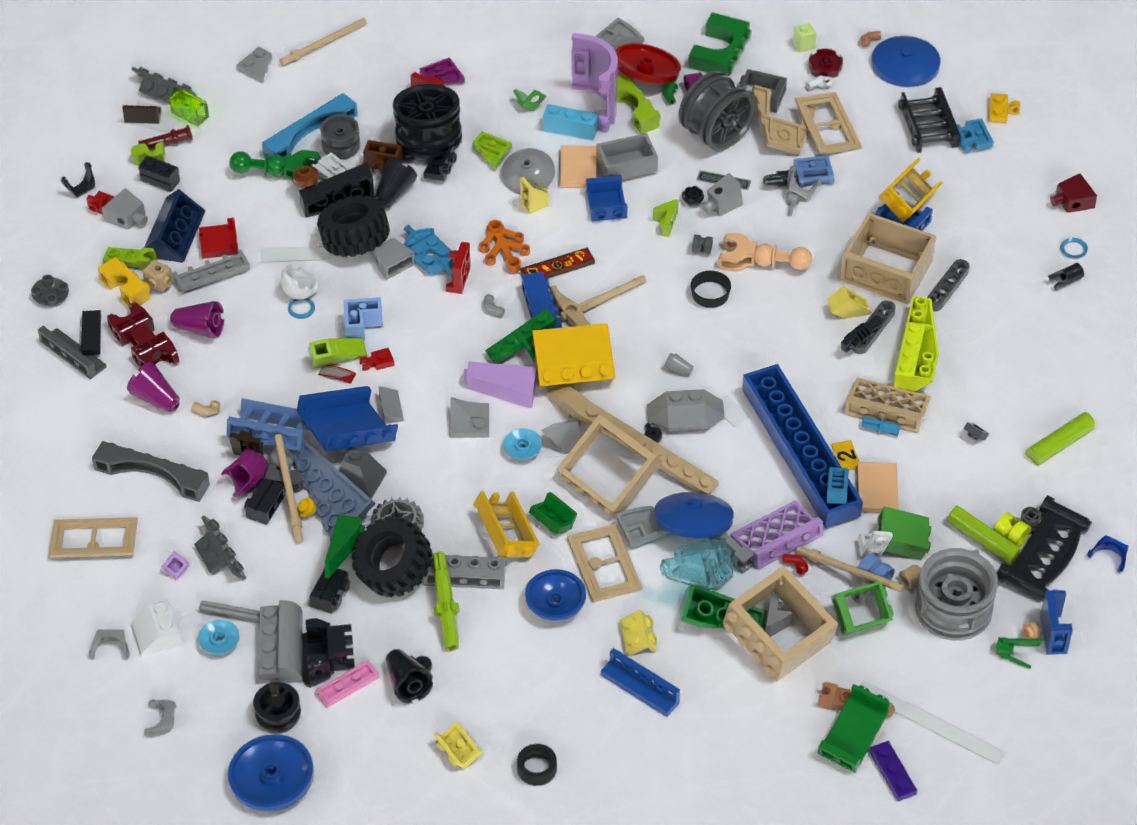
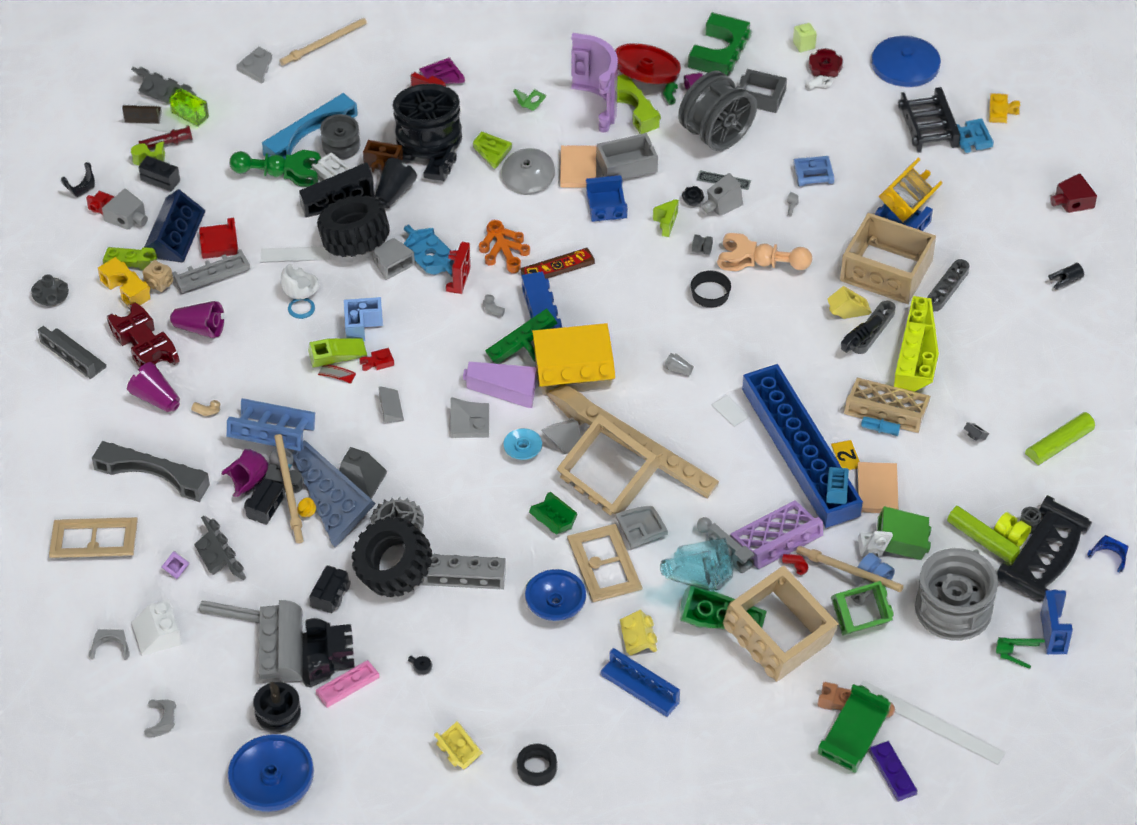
(91, 332): black tile -> none
(215, 631): medium azure dish -> none
(245, 441): dark brown piece -> none
(306, 176): dark orange plate -> none
(342, 541): green wedge -> none
(344, 419): blue panel -> none
(408, 676): black cone -> none
(445, 608): lime piece -> none
(507, 525): yellow door -> none
(533, 195): light yellow slope -> none
(570, 122): medium azure brick -> none
(573, 312): tan piece -> none
(620, 33): light grey plate -> none
(653, 433): black piece -> none
(685, 410): light grey wedge -> none
(693, 515): blue dish -> none
(775, 179): black hinge -> none
(777, 619): light grey slope -> none
(780, 132): tan wing -> none
(793, 187): light grey helmet -> none
(843, 120): tan door -> none
(865, 39): nougat arm -> none
(910, 576): tan piece -> none
(1030, 630): light nougat plate -> none
(1076, 240): dark azure piece -> none

